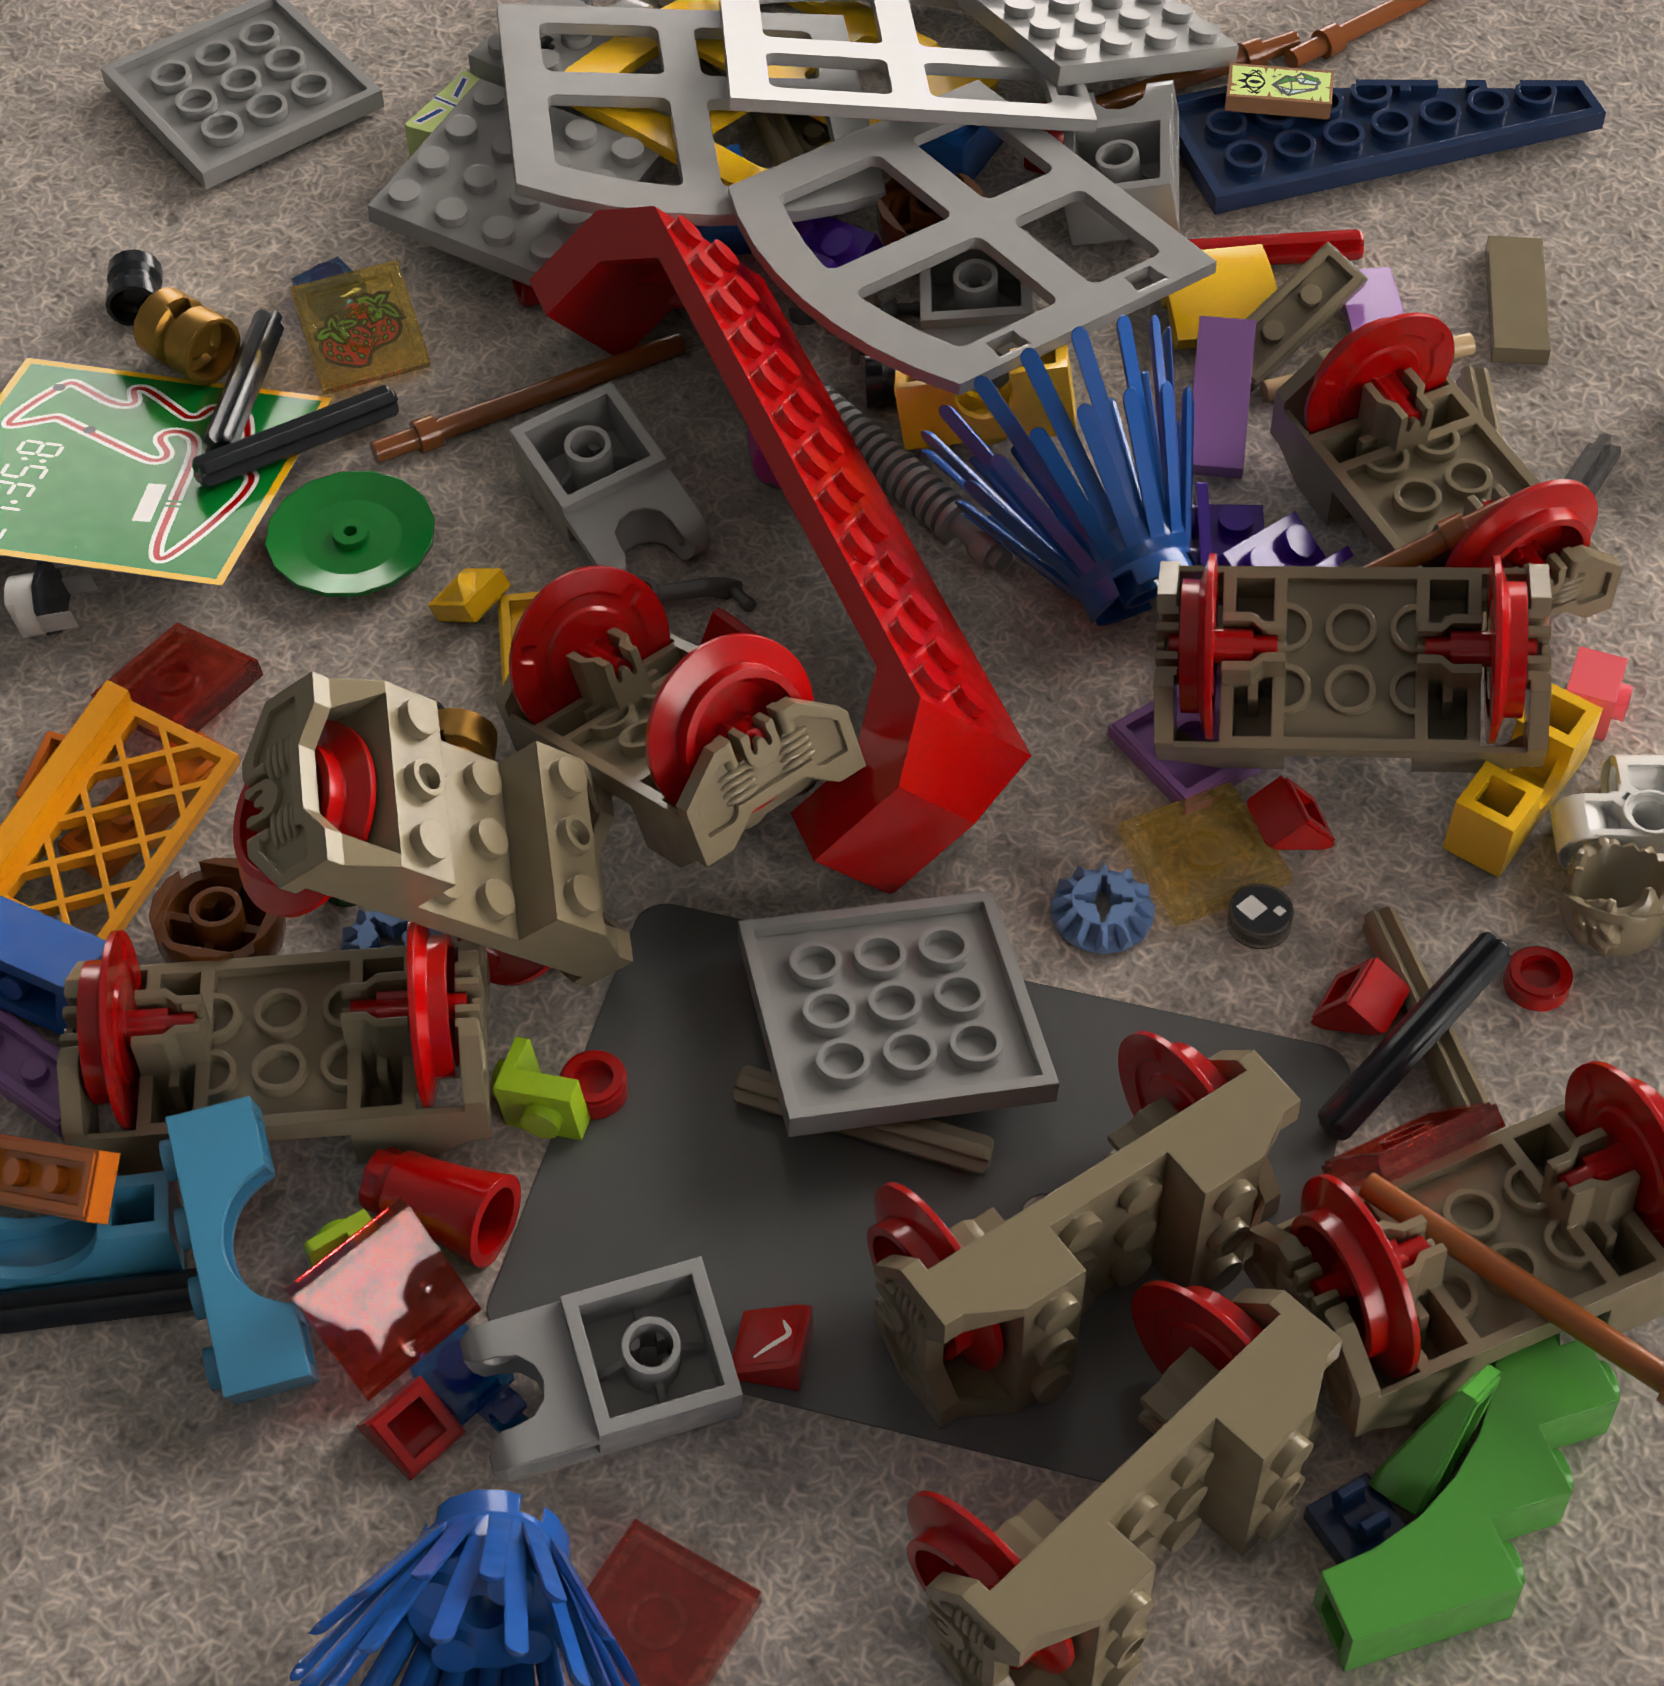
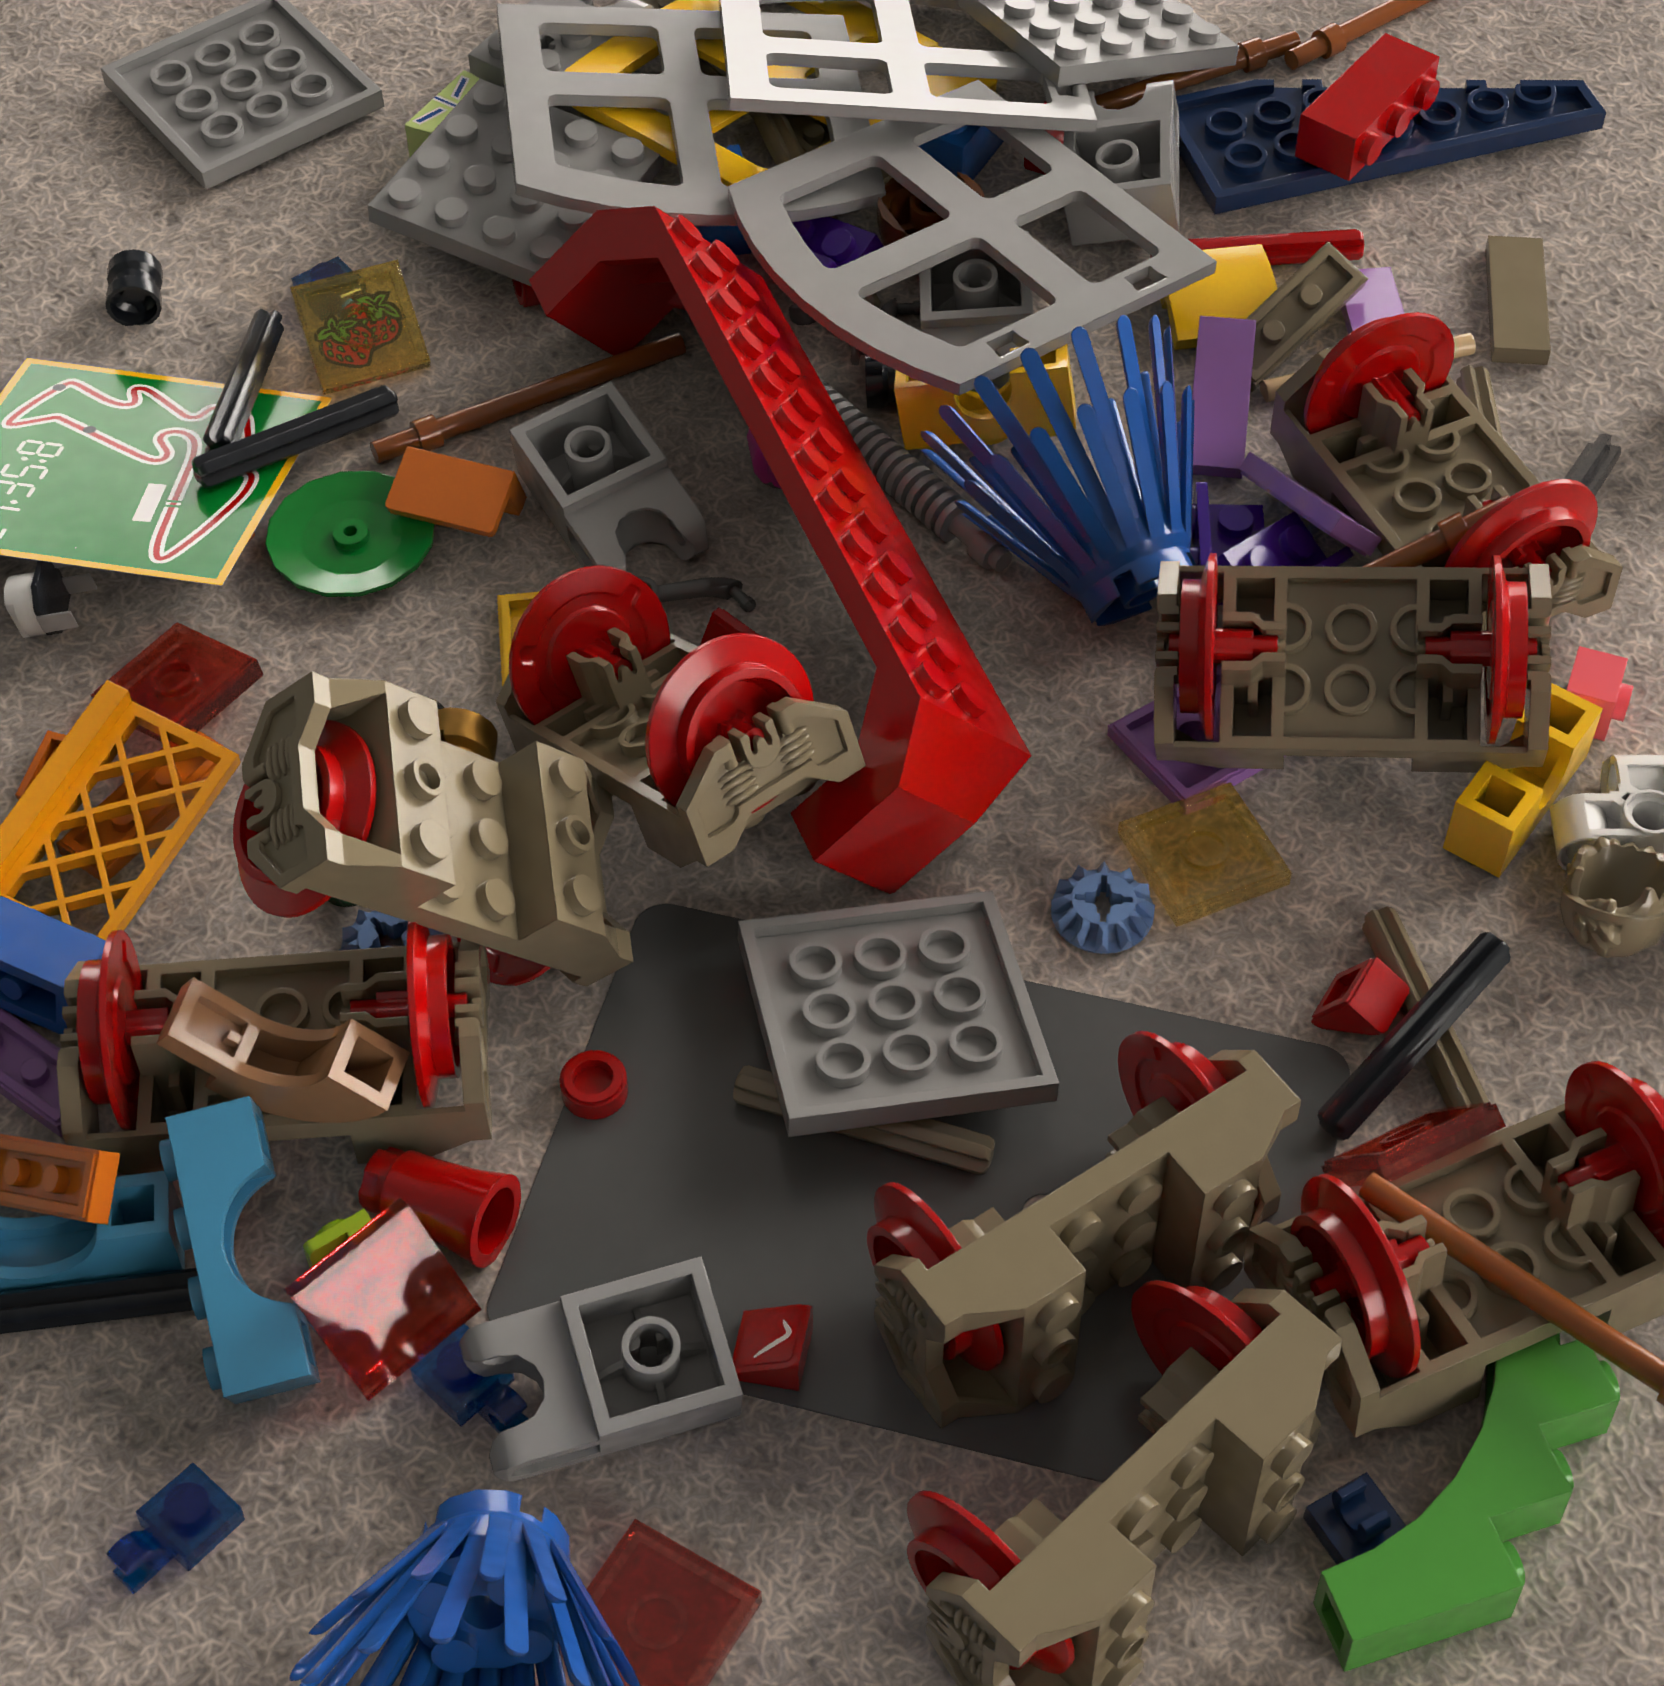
(178, 1523): none -> clear blue plate
(186, 336): pearl gold wheel -> none
(212, 917): reddish brown cylinder -> none
(285, 1069): none -> medium nougat arch
(411, 1427): red slope -> none
(454, 492): none -> orange panel
(470, 595): yellow tile -> none
(537, 1101): lime bracket -> none
(1260, 916): tile -> none
(1279, 91): tile -> none
(1289, 817): red slope -> none
(1309, 505): none -> medium lavender tile
(1367, 107): none -> red brick
(1430, 1455): bright green slope -> none
(1538, 978): red tile -> none

